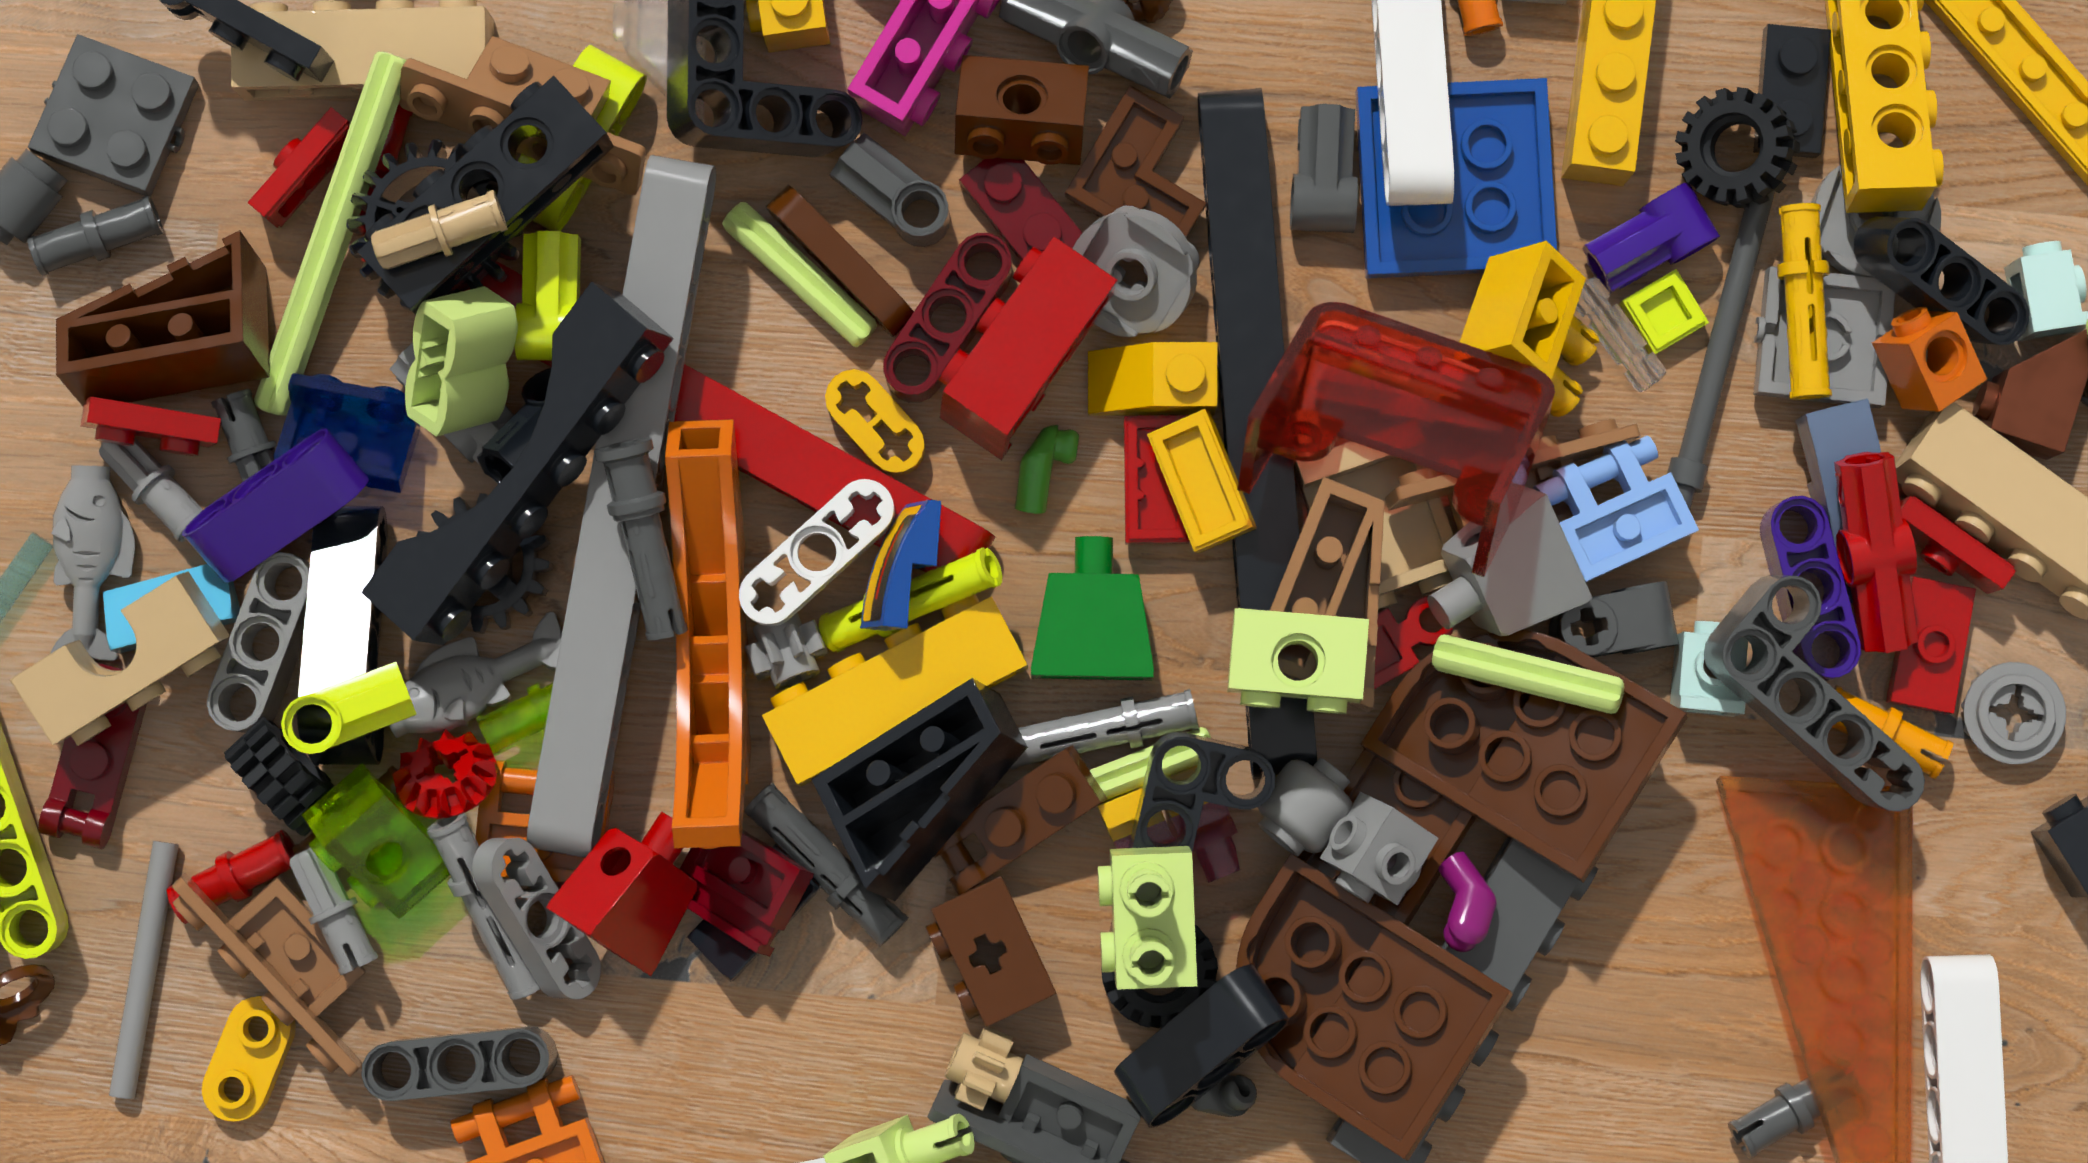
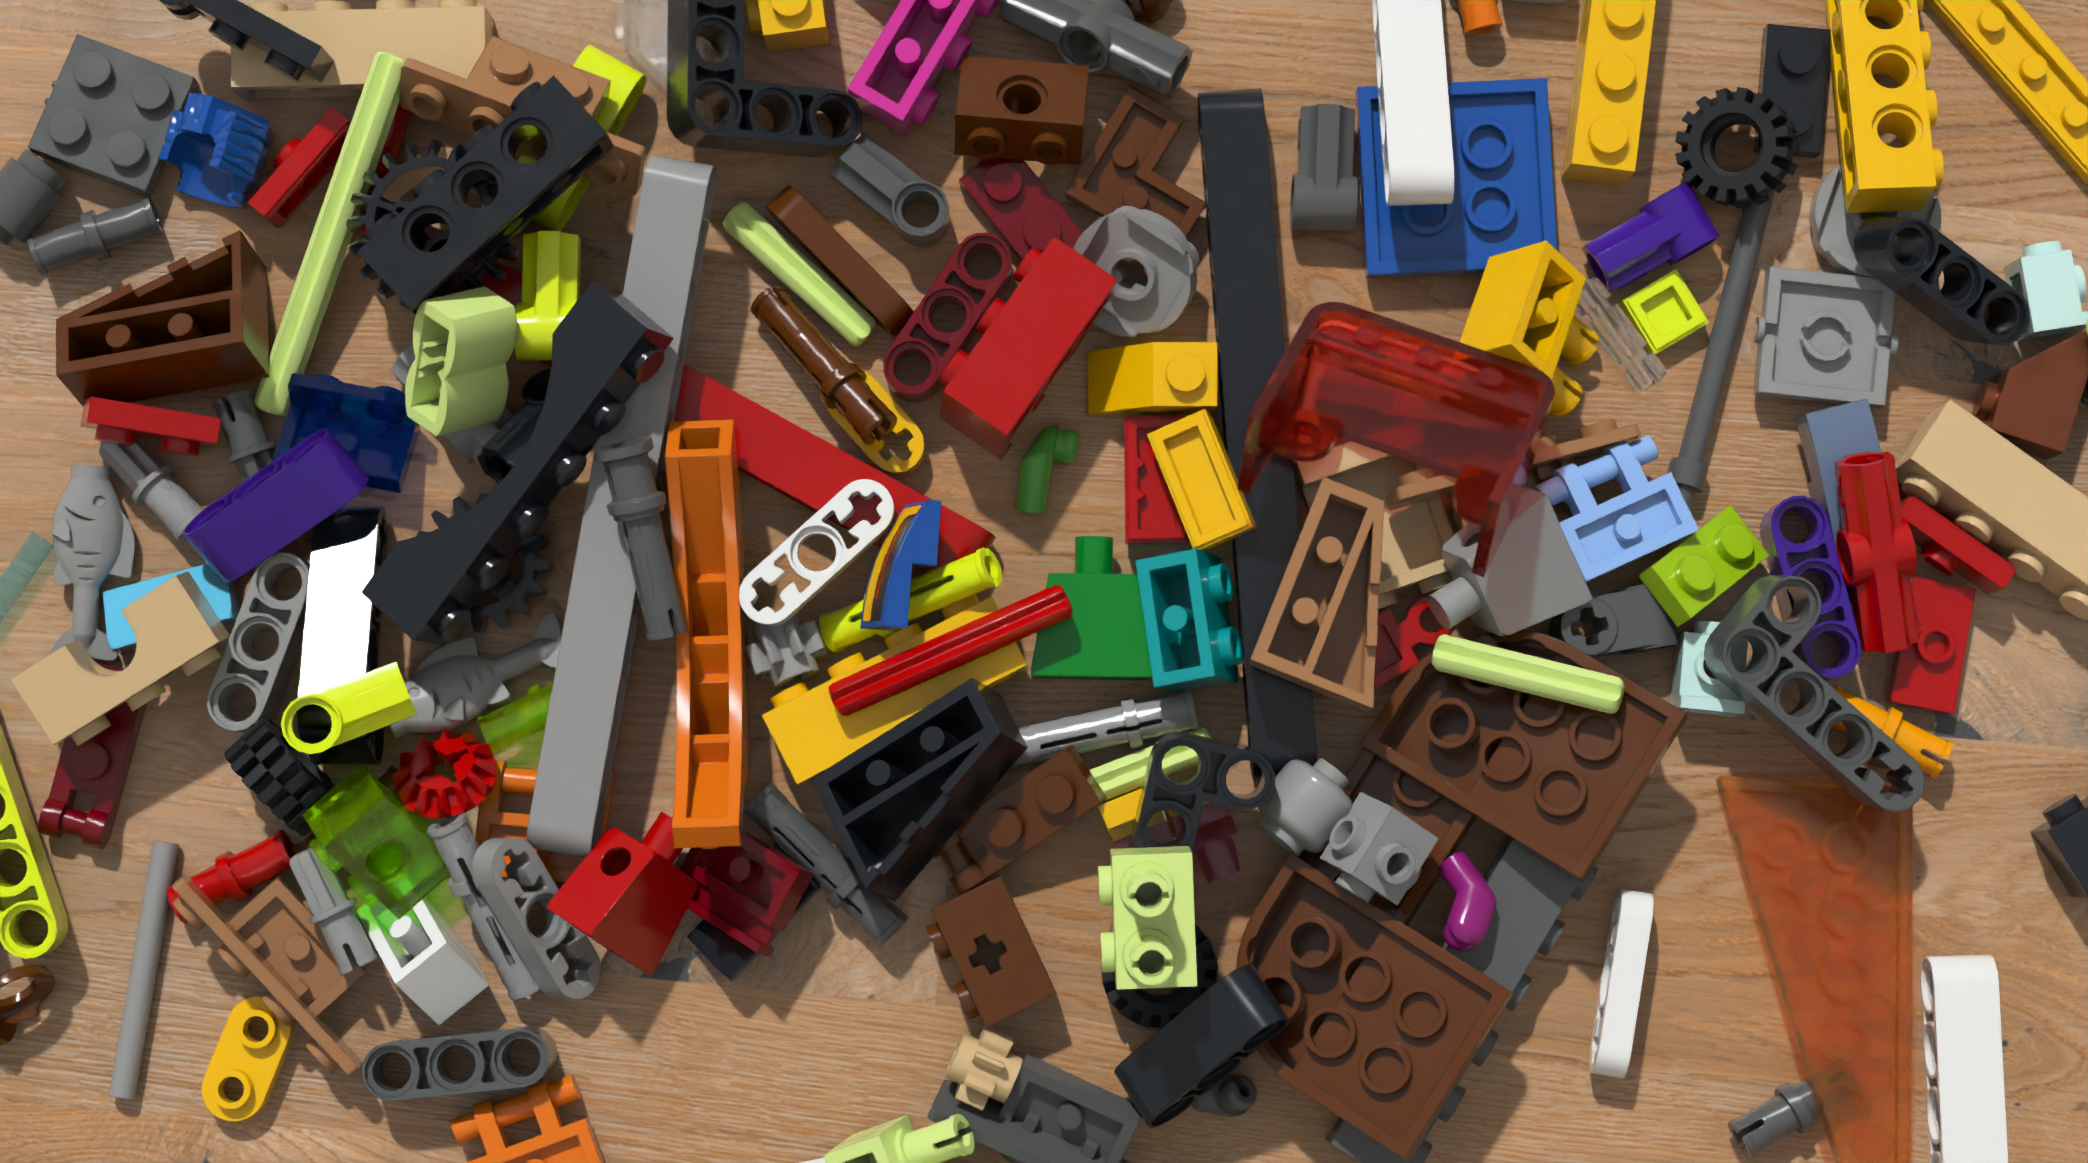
(217, 150): none -> blue hair
(425, 957): none -> white slope
(438, 231): tan axle -> none
(839, 382): none -> reddish brown pin
(950, 650): none -> red axle
(1188, 620): none -> teal brick
(1334, 641): yellowish green brick -> none
(1621, 983): none -> white beam
(1703, 566): none -> lime plate
(1805, 300): yellow pin -> none
(1950, 366): orange brick -> none
(2035, 694): light grey gear -> none

